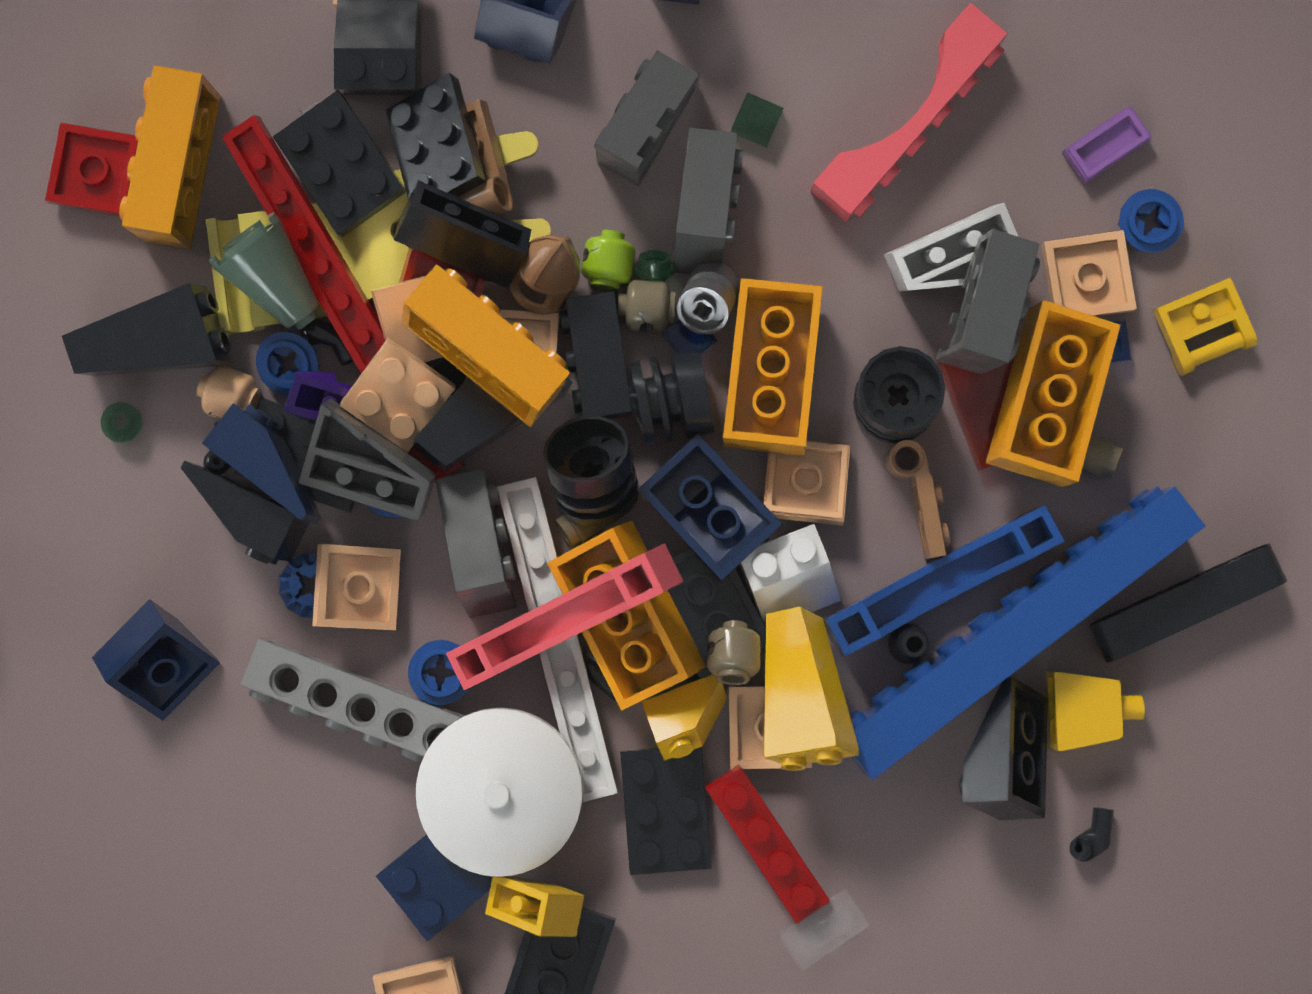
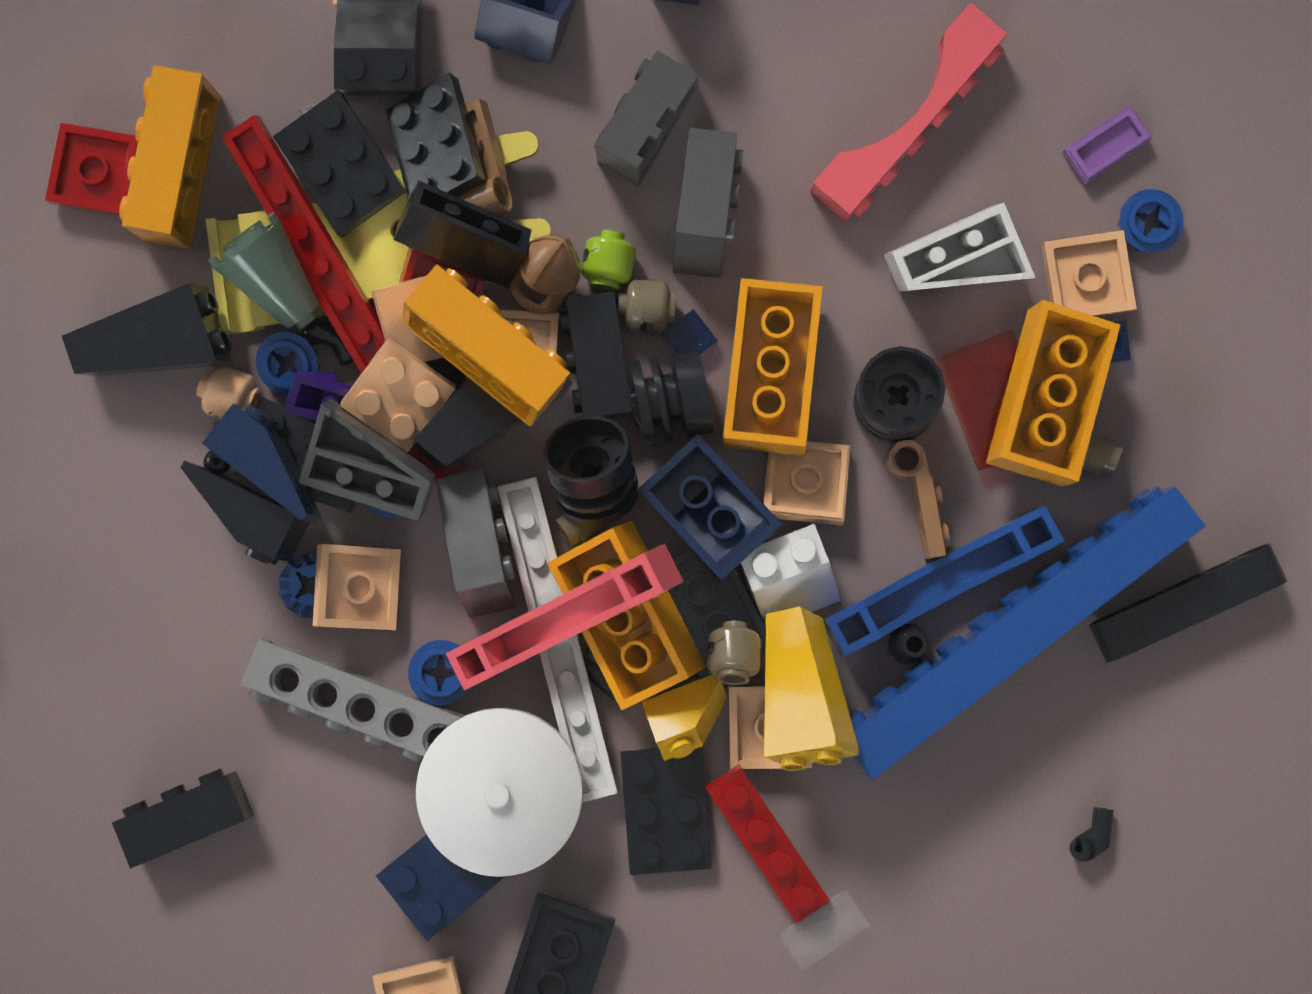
(133, 422): clear green plate -> none
(154, 660): dark blue slope -> none
(182, 817): none -> black brick
(535, 905): yellow slope -> none
(654, 266): clear green plate -> none
(708, 298): flat silver wheel -> none
(757, 119): clear green plate -> none
(992, 303): dark grey wedge -> none
(1009, 755): black slope -> none
(1087, 710): yellow torso -> none
(1199, 314): yellow plate -> none

